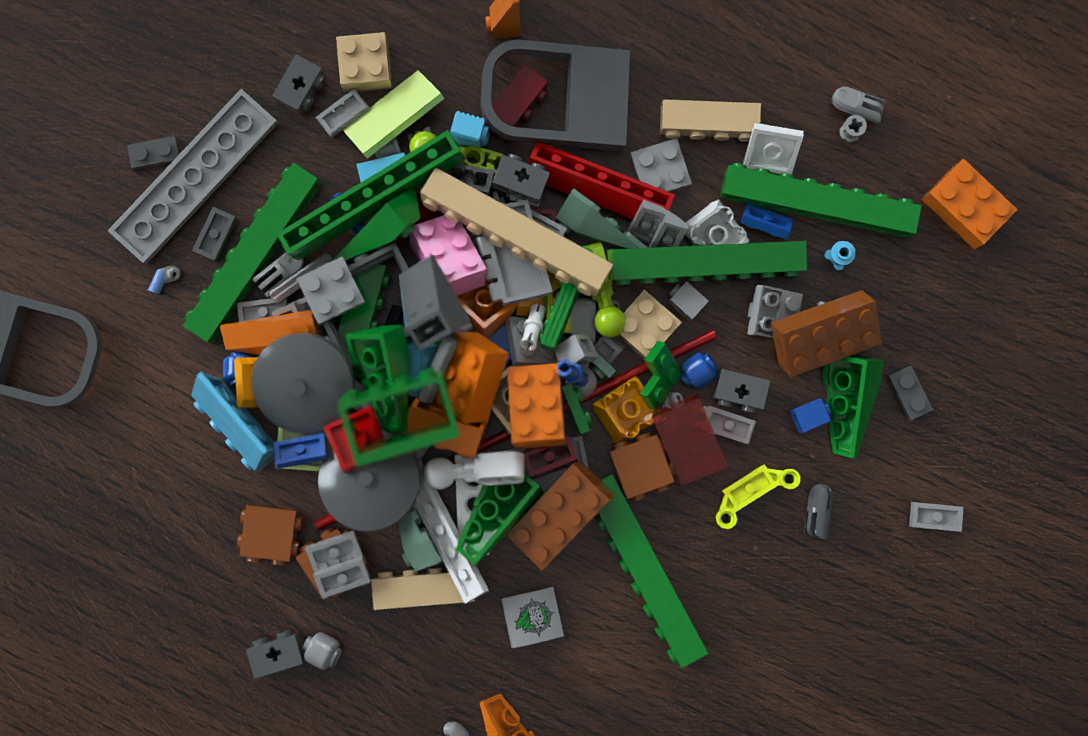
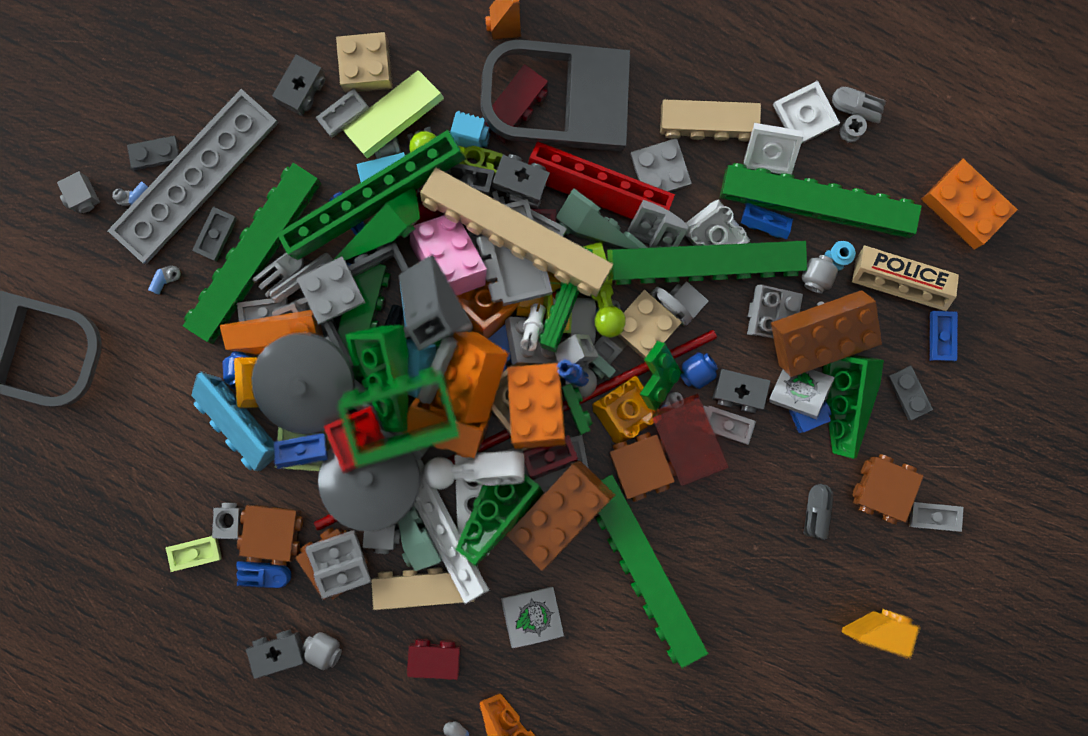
(78, 193): none -> light grey brick
(127, 198): none -> arm
(193, 553): none -> yellowish green plate
(220, 530): none -> light grey brick
(262, 575): none -> blue arm
(382, 540): none -> light grey brick
(434, 660): none -> dark red brick
(672, 305): none -> light grey tile
(750, 488): neon yellow plate -> none
(802, 392): none -> light grey slope
(807, 111): none -> white plate
(820, 274): none -> light grey head
(884, 631): none -> light orange slope
(887, 489): none -> dark orange brick
(905, 278): none -> tan brick
(943, 336): none -> blue plate

